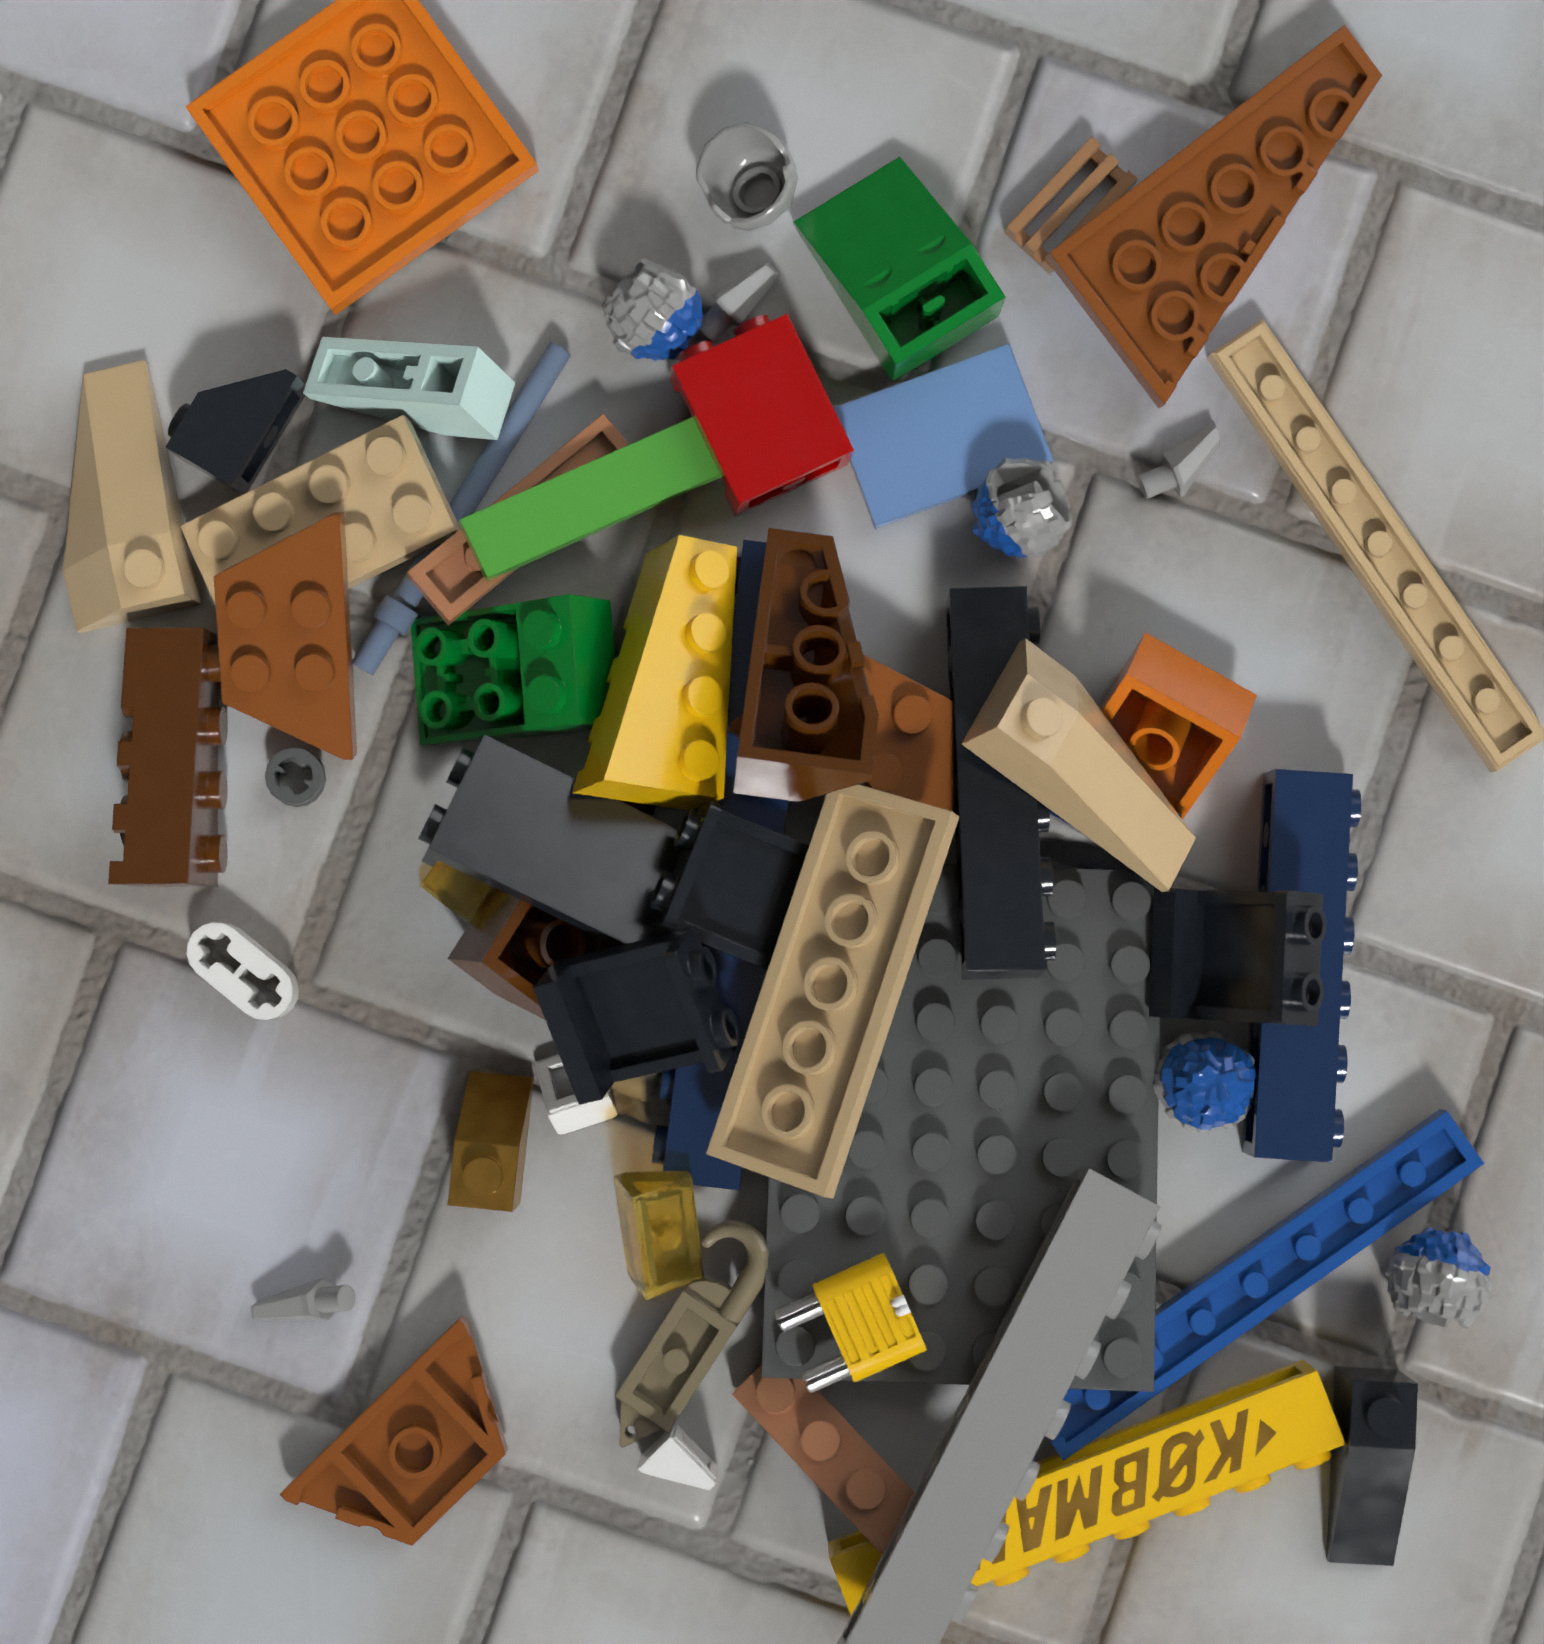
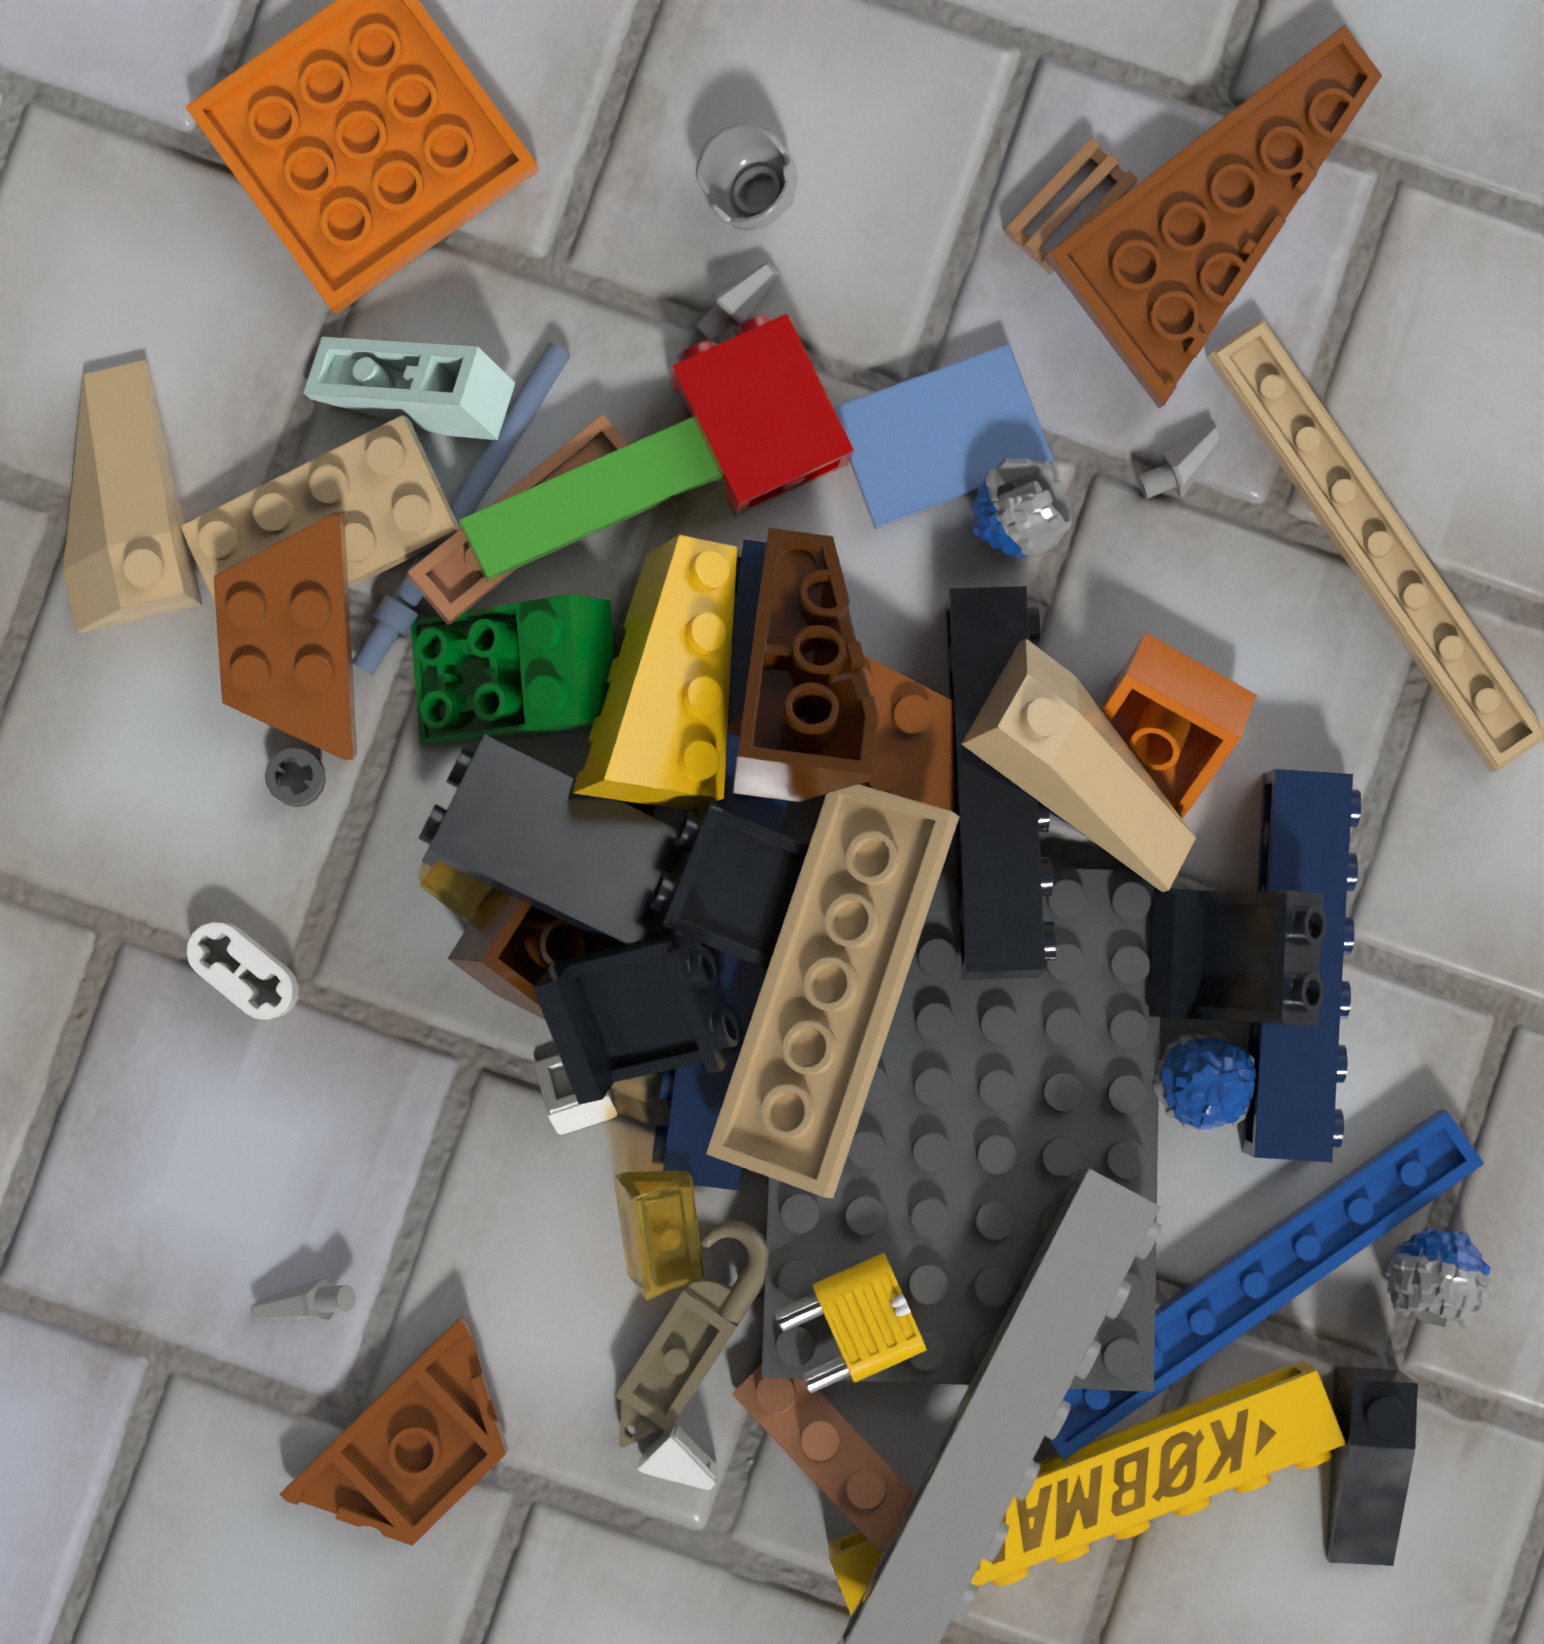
(171, 761): reddish brown wedge -> none
(235, 426): black slope -> none
(491, 1142): pearl gold slope -> none
(653, 312): light grey piece -> none
(901, 267): green slope -> none

